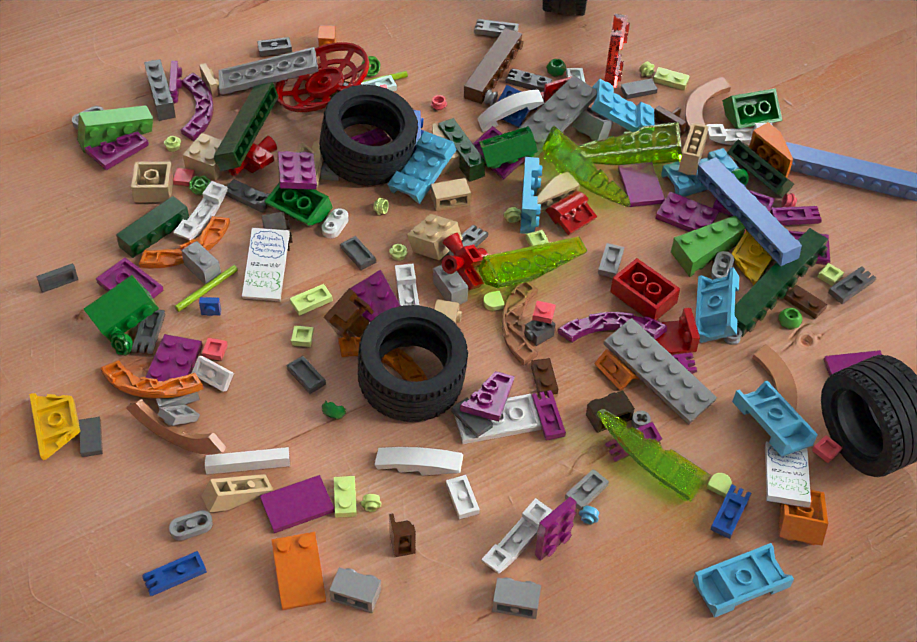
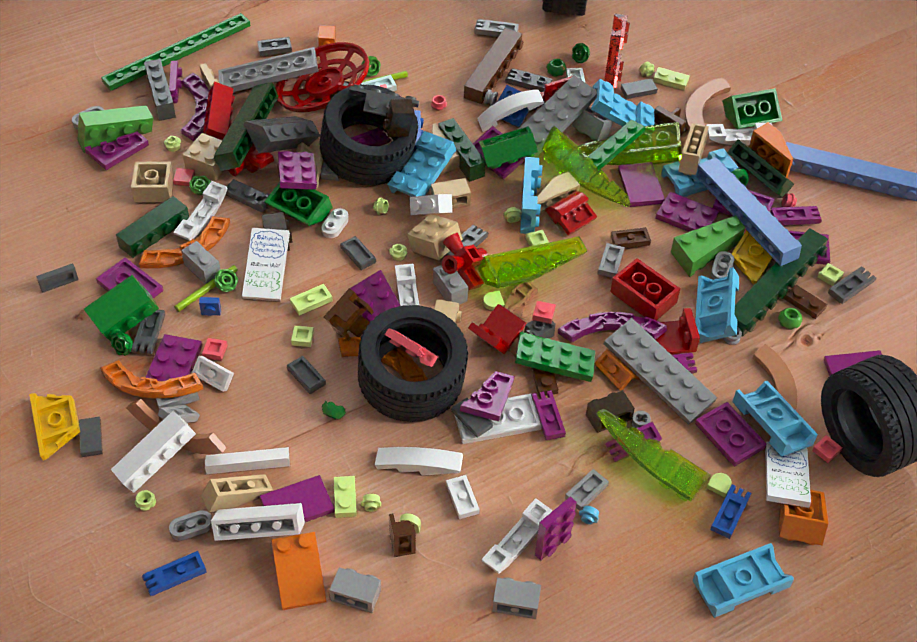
(143, 496): none -> yellowish green plate
(153, 451): none -> white brick
(177, 50): none -> green plate
(218, 111): none -> red brick
(231, 278): none -> bright green plate
(258, 521): none -> white brick
(281, 133): none -> dark grey slope
(376, 101): none -> dark grey bracket
(398, 117): none -> dark brown brick
(413, 348): none -> coral hinge
(413, 519): none -> yellowish green tile
(431, 204): none -> white brick
(499, 328): none -> red bracket
(555, 357): none -> plate
(580, 52): none -> green plate
(616, 144): none -> green plate
(631, 237): none -> reddish brown plate
(730, 434): none -> magenta plate

